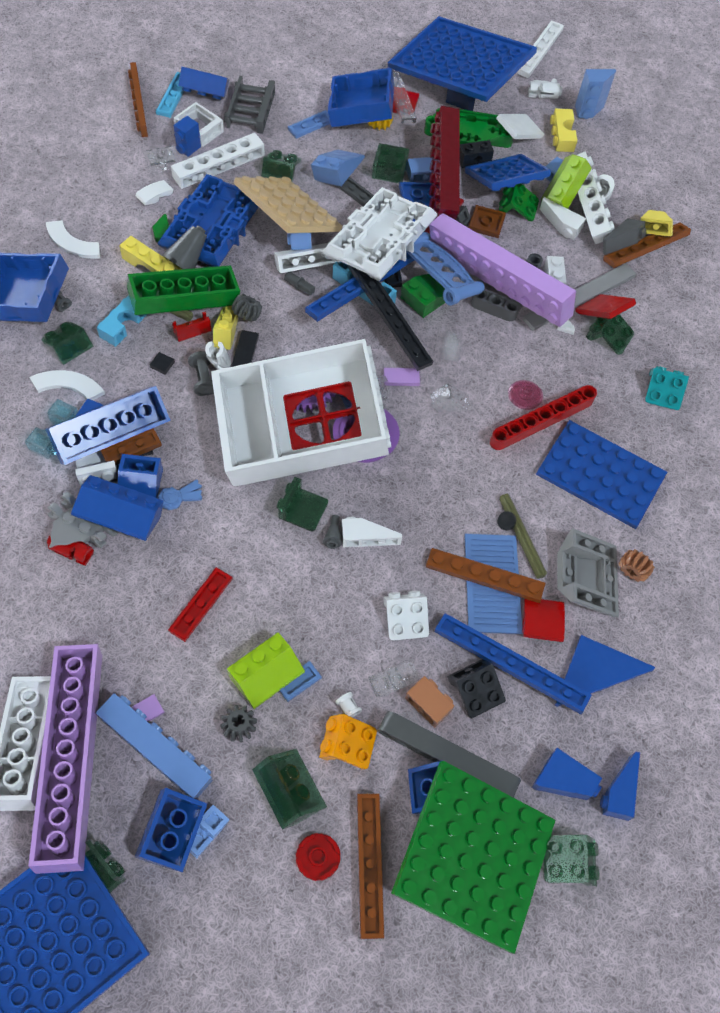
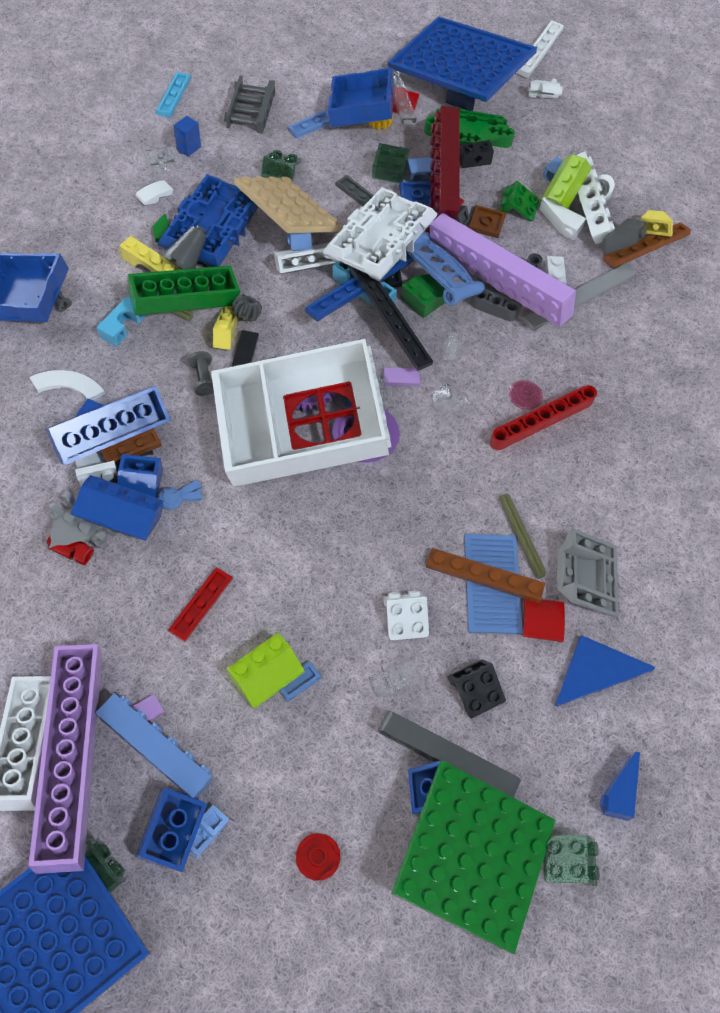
(39, 440): clear light blue arch -> none
(68, 341): clear green bracket -> none
(71, 244): white tile -> none
(138, 104): dark orange plate -> none
(162, 363): black tile -> none
(192, 328): red hinge -> none
(203, 82): blue slope -> none
(210, 131): white window -> none
(217, 358): white piece -> none
(218, 160): white brick -> none
(229, 723): dark grey gear -> none
(289, 788): clear green slope -> none
(299, 283): dark grey axle -> none
(301, 506): clear green bracket -> none
(333, 537): dark grey cone -> none
(335, 166): medium blue slope -> none
(348, 705): white bush -> none
(348, 741): light orange bracket -> none
(362, 533): white slope -> none
(370, 867): dark orange plate -> none
(430, 701): nougat brick -> none
(506, 520): black piece -> none
(507, 172): blue plate -> none
(513, 663): blue plate -> none
(520, 126): white tile -> none
(564, 138): light yellow arch -> none
(567, 327): white tile -> none
(567, 777): blue slope -> none
(594, 92): medium blue slope -> none
(602, 474): blue plate -> none
(605, 306): red tile -> none
(614, 331): clear green bracket -> none
(636, 565): nougat gear -> none
(666, 388): teal bracket -> none

